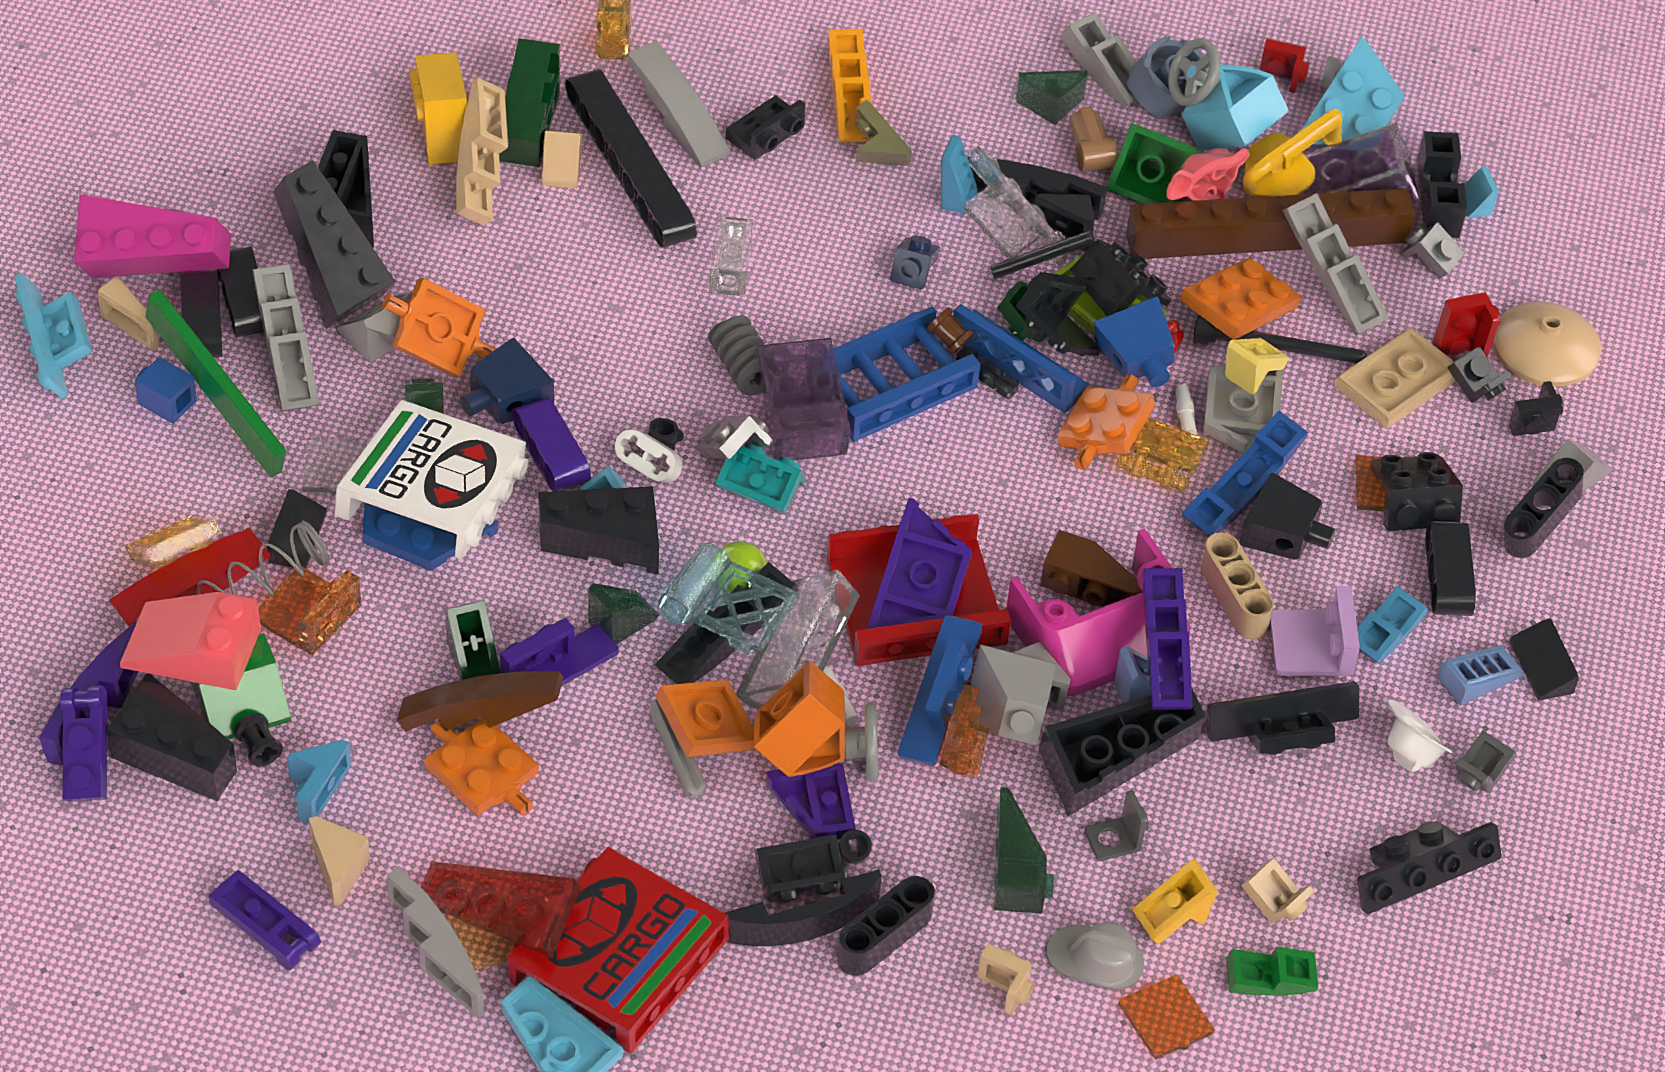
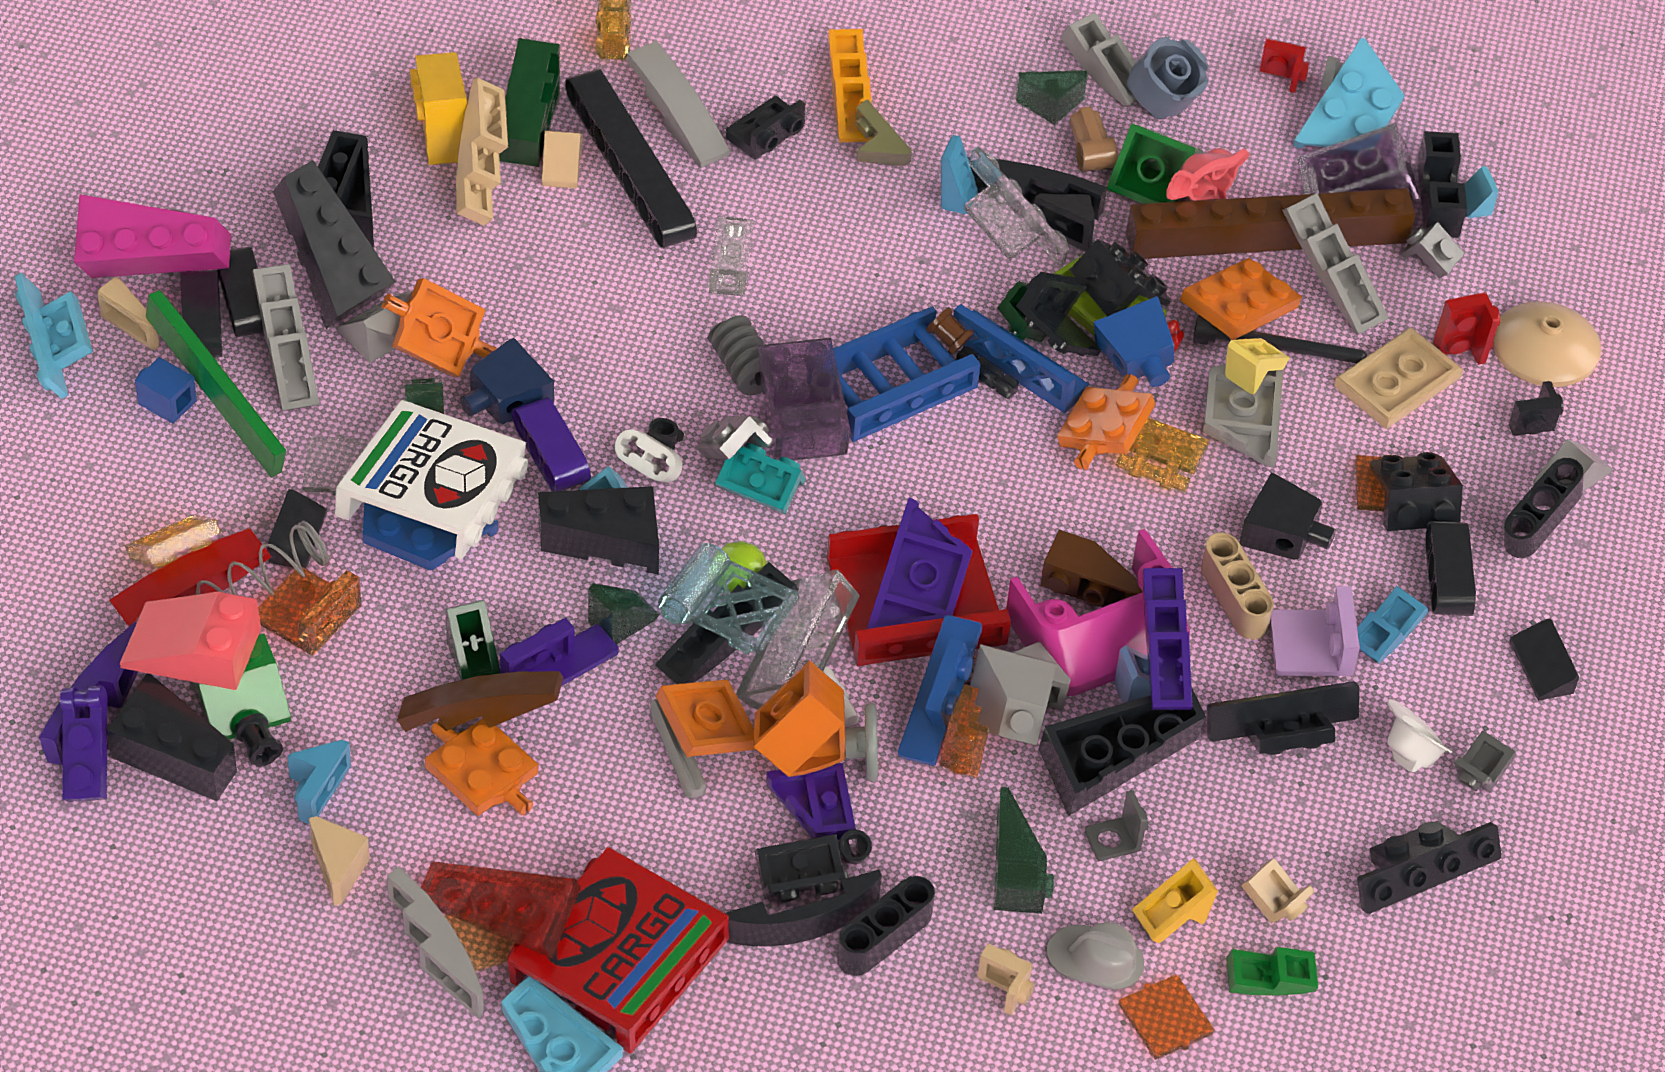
(264, 919): dark purple plate -> none
(913, 261): dark blue bracket -> none
(1042, 254): black bar -> none
(1185, 409): white piece -> none
(1223, 102): medium azure piece -> none
(1246, 477): blue slope -> none
(1277, 161): yellow piece -> none
(1465, 690): medium blue slope -> none
(1478, 376): bracket -> none

